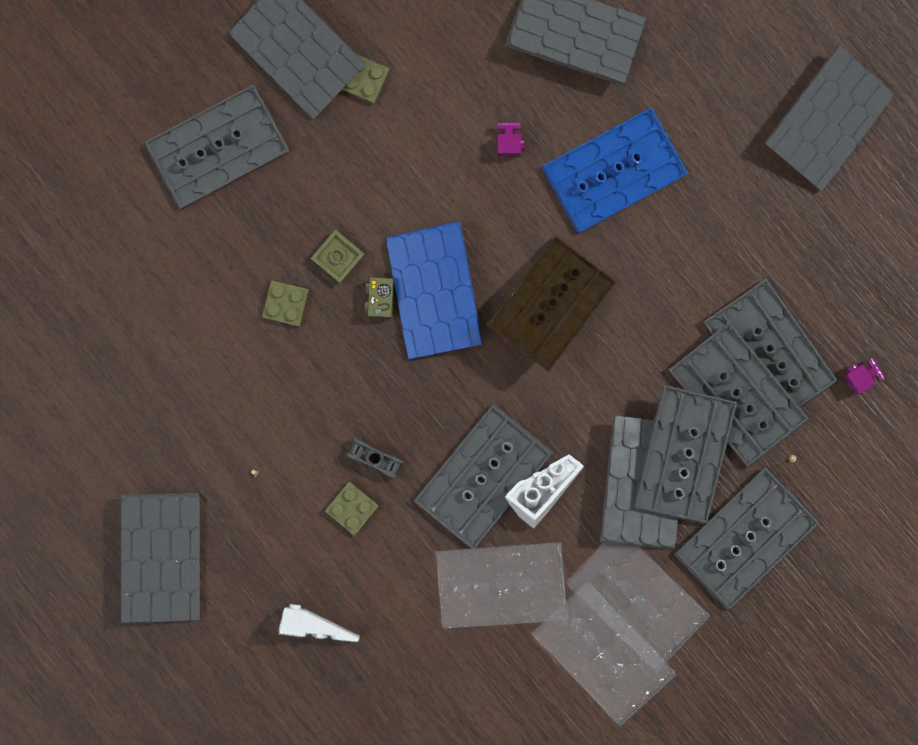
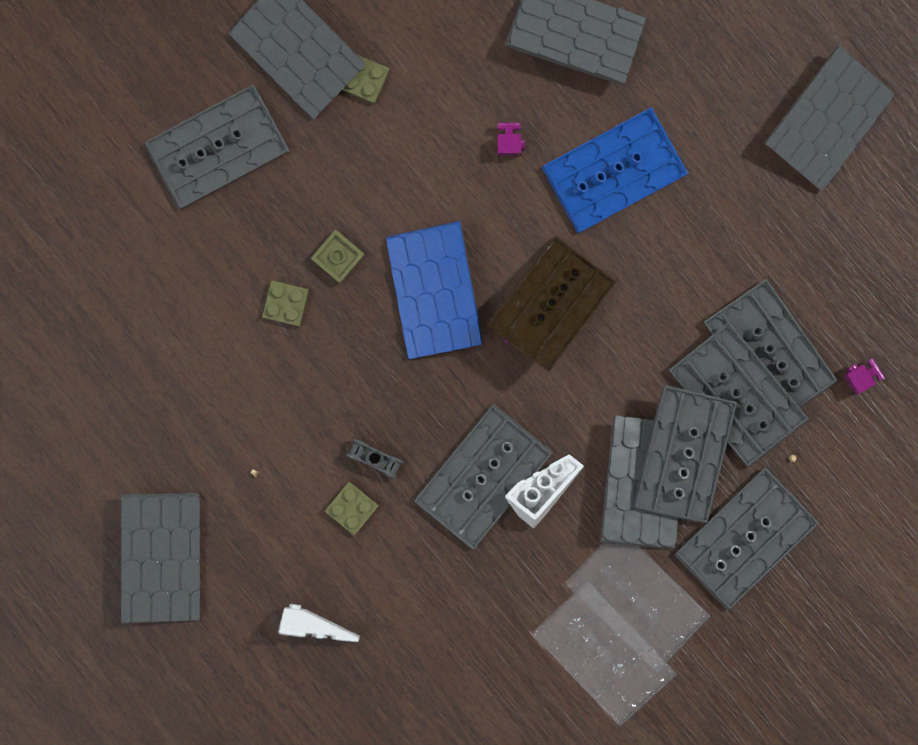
(380, 298): olive brick -> none
(501, 585): clear piece -> none

